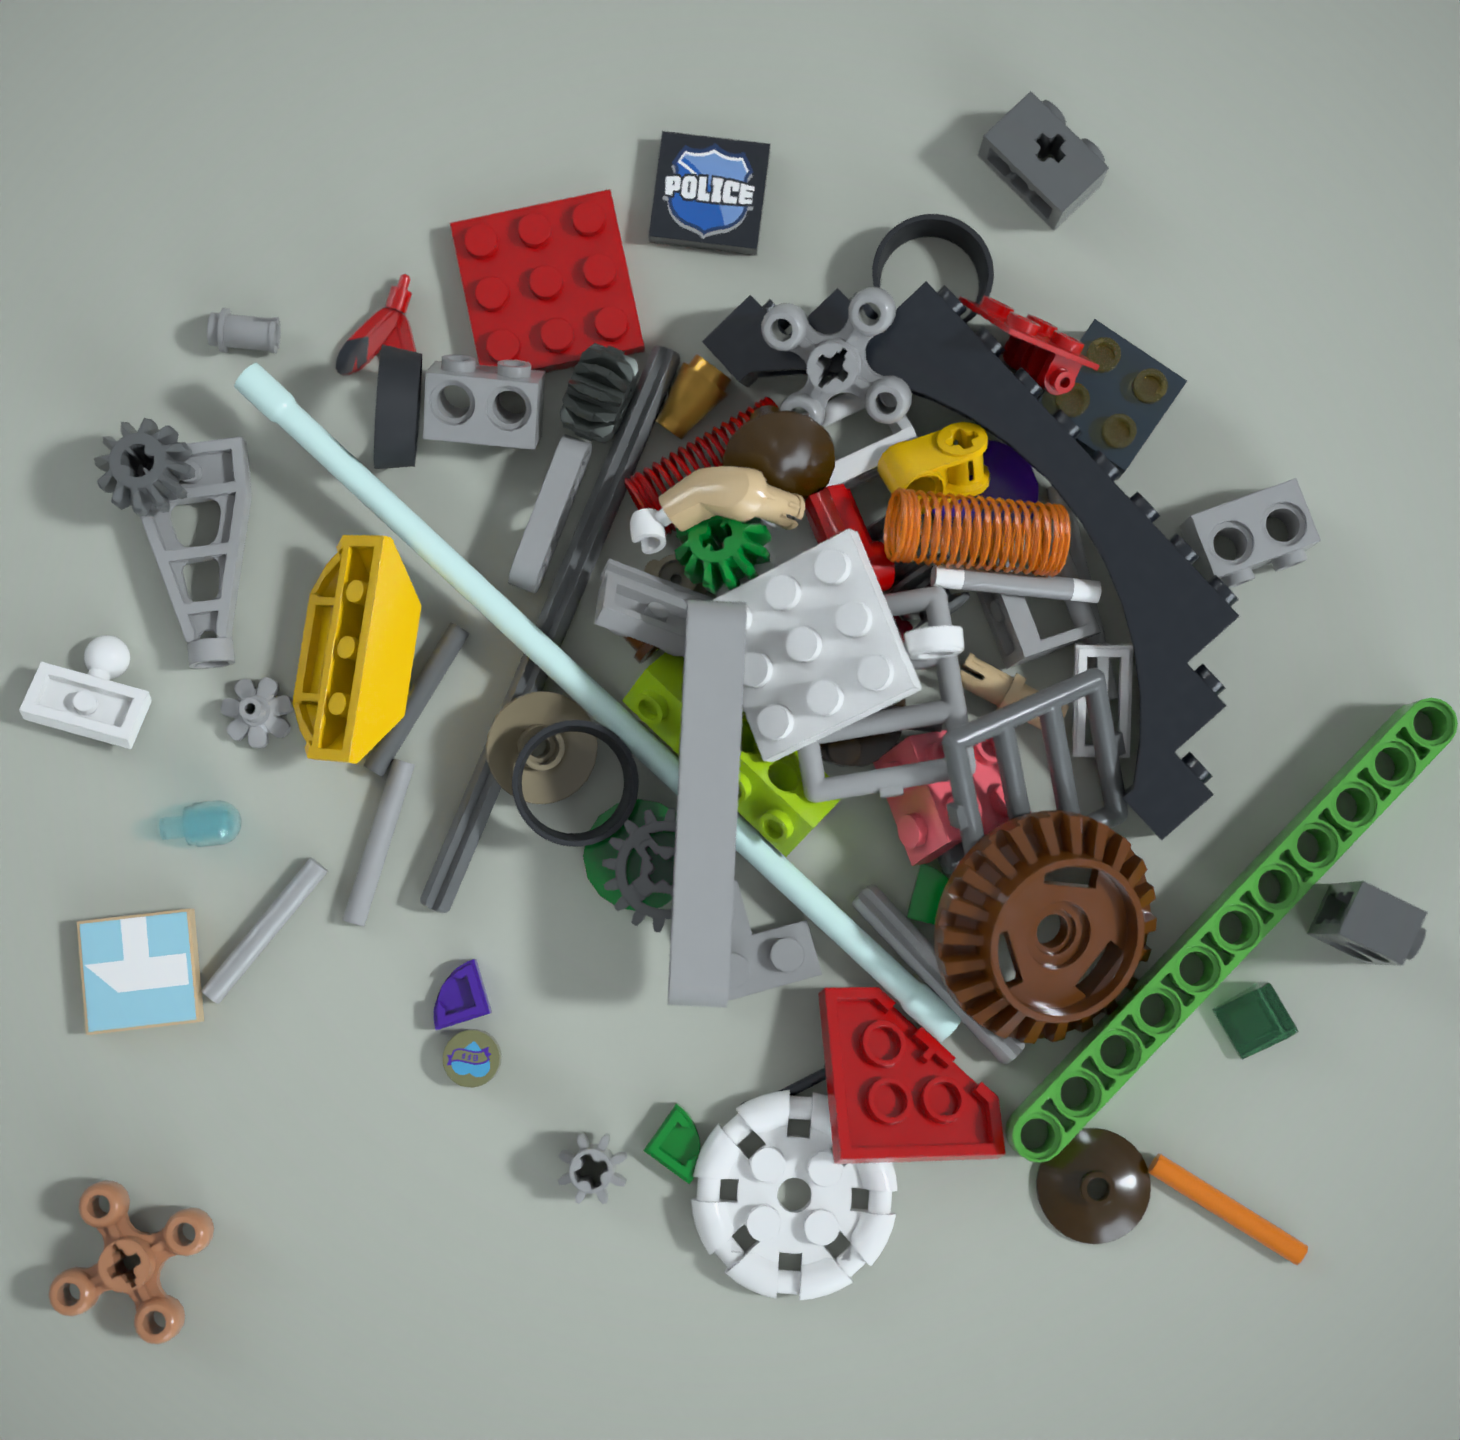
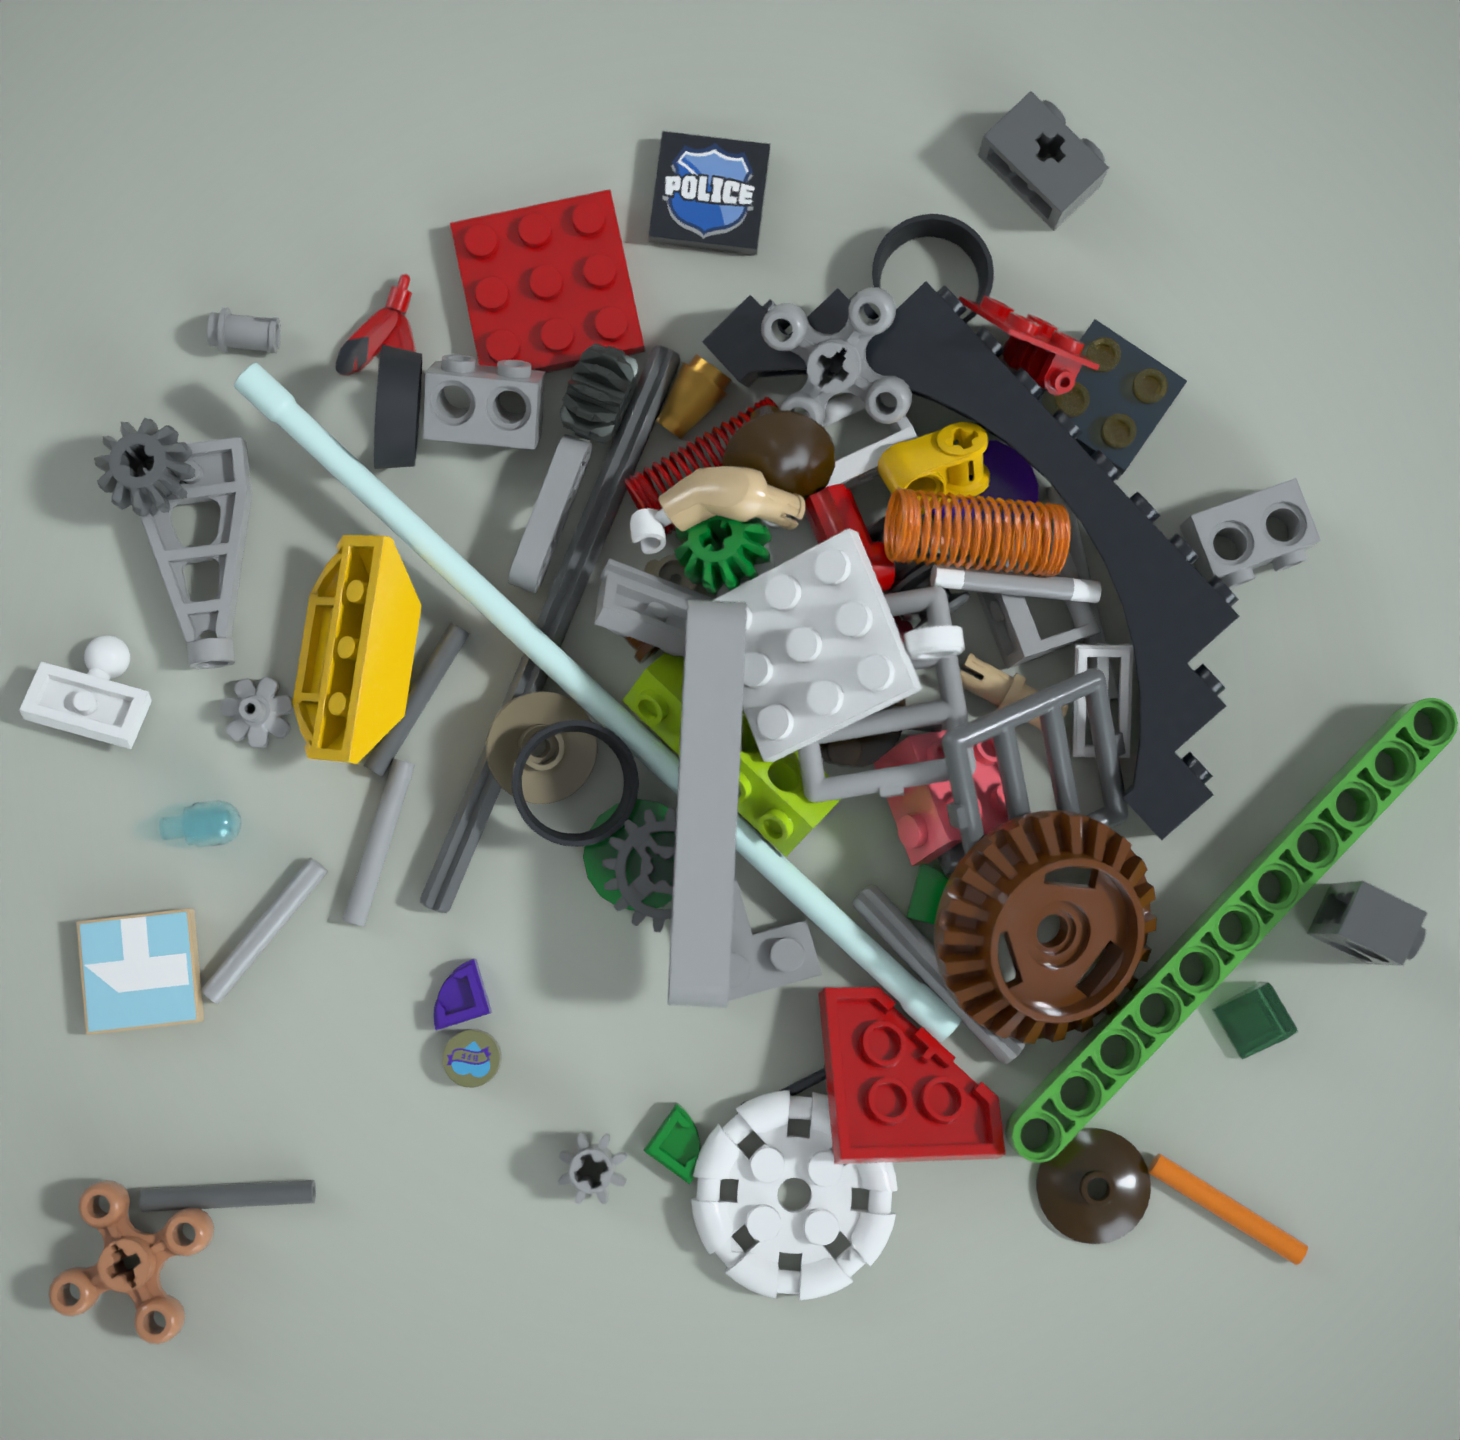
(228, 1195): none -> dark grey piece

